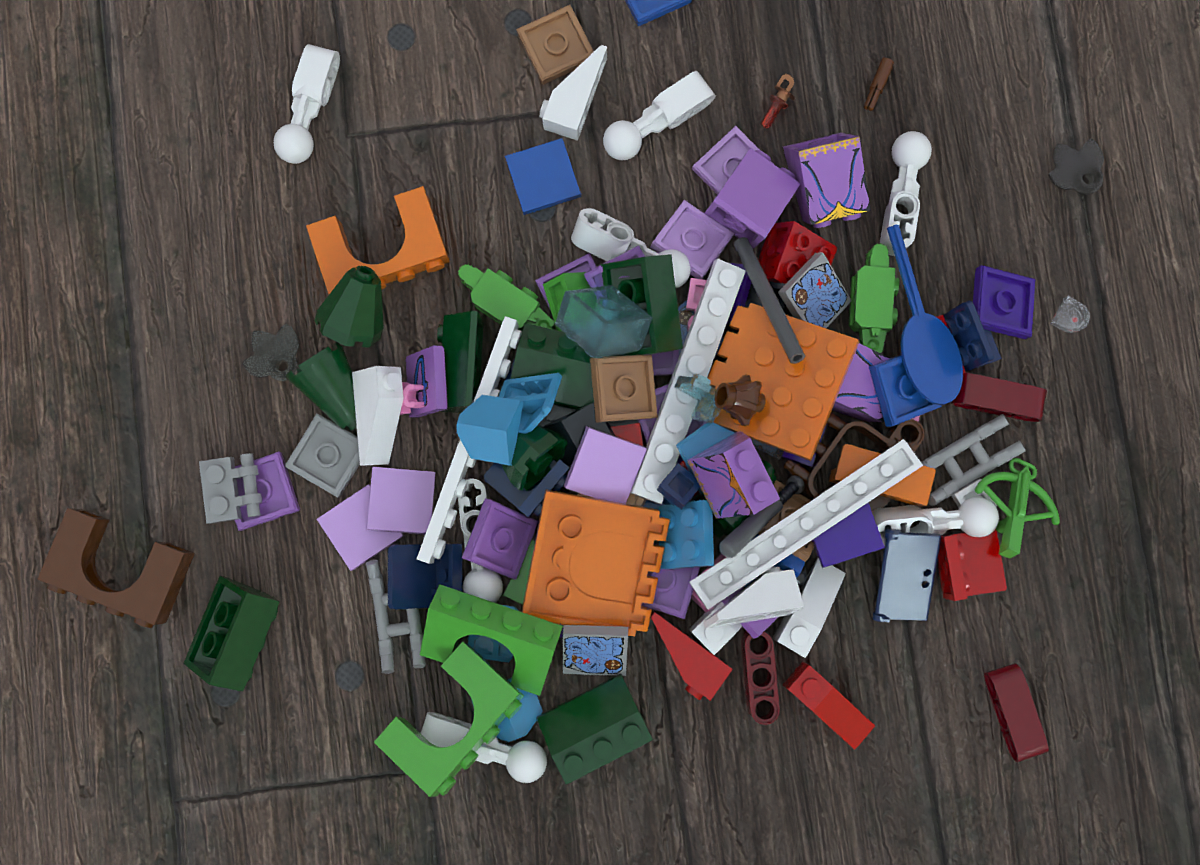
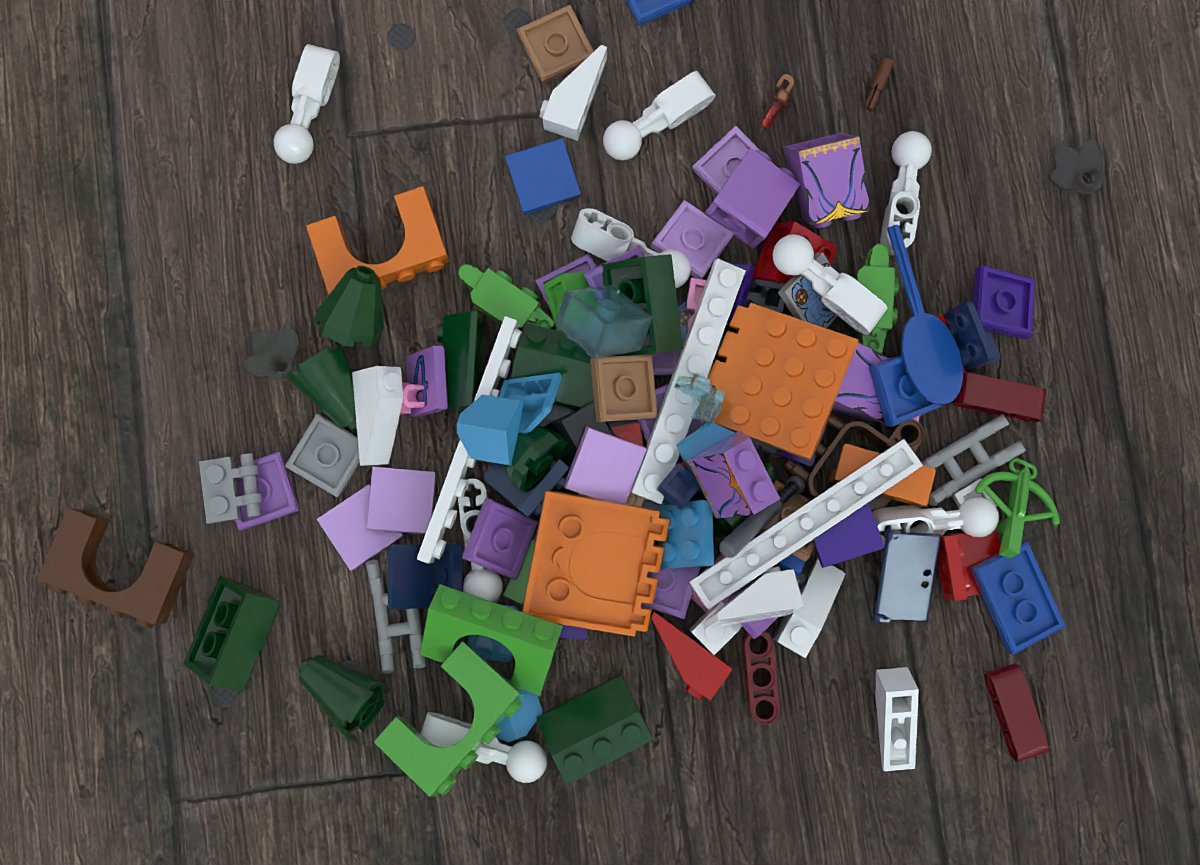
(343, 693): none -> dark green cone
(595, 650): tile -> none
(740, 399): reddish brown rock -> none
(769, 301): dark grey piece -> none
(828, 705): red slope -> none
(839, 292): none -> white beam
(897, 717): none -> white slope
(1018, 598): none -> blue tile
(1071, 316): clear tile -> none

